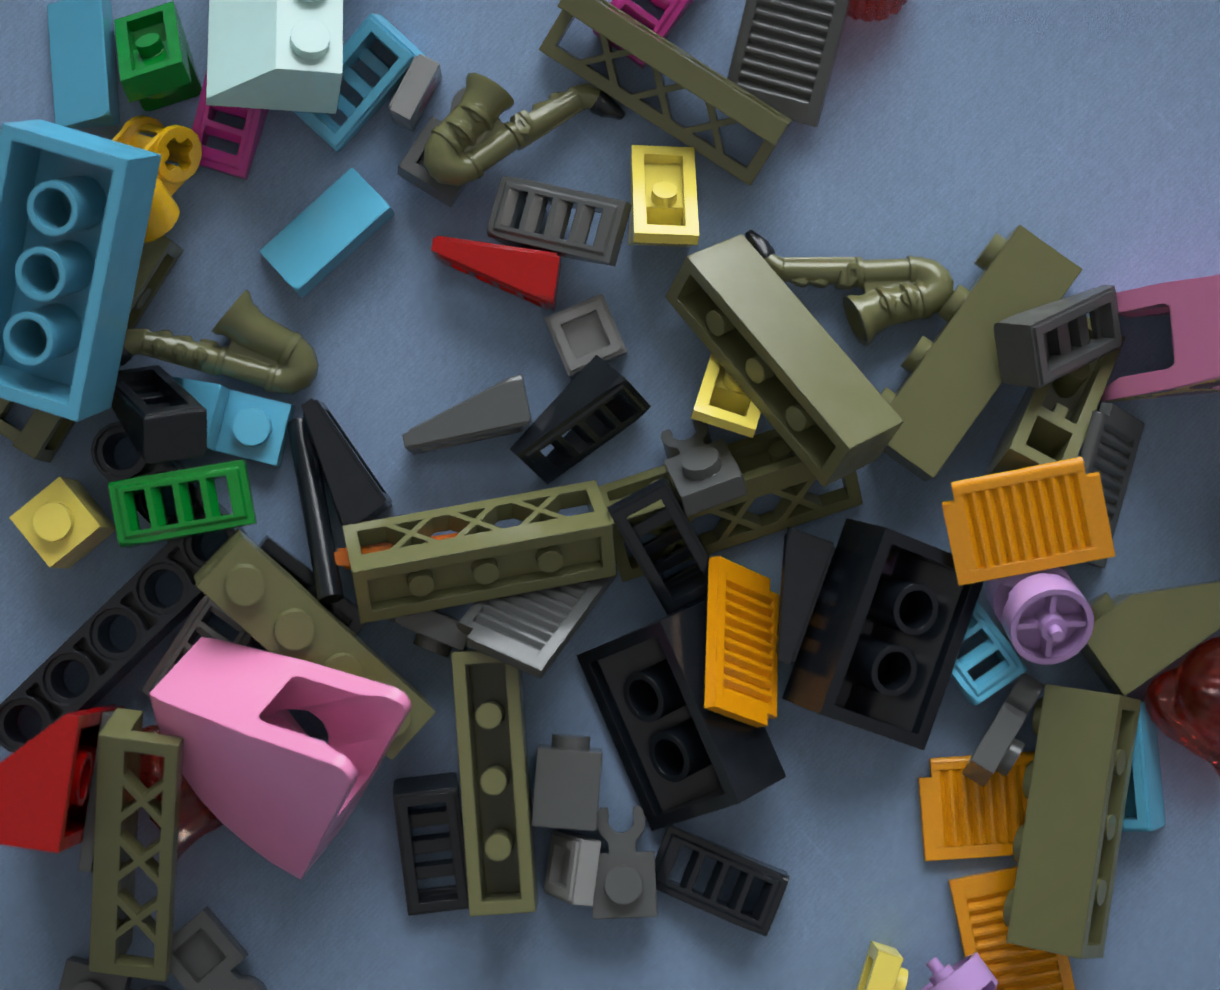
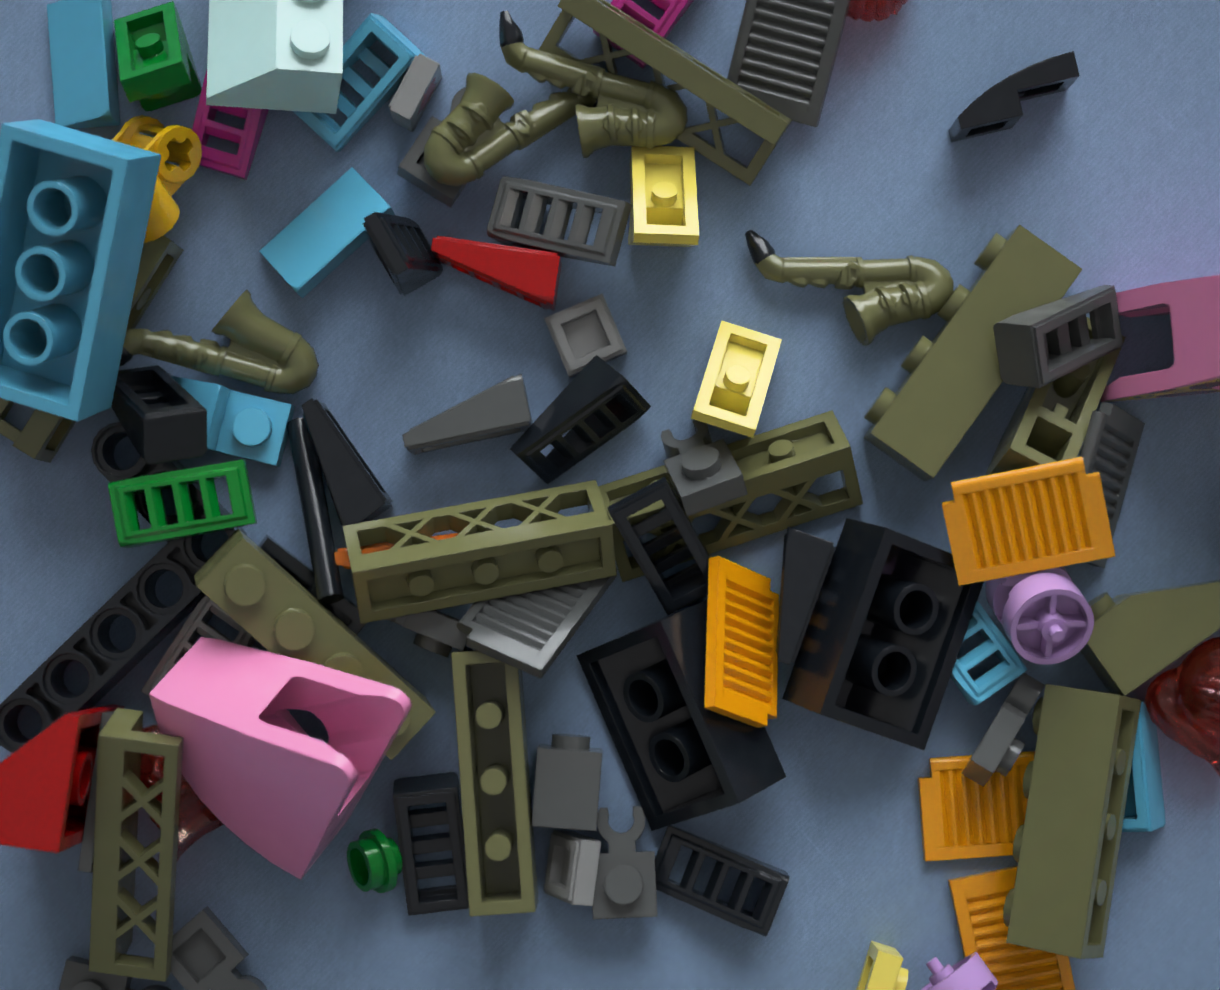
(63, 523): light yellow brick -> none
(374, 861): none -> green plate
(402, 251): none -> black slope
(626, 109): none -> olive piece
(783, 359): olive brick -> none
(1000, 105): none -> black slope

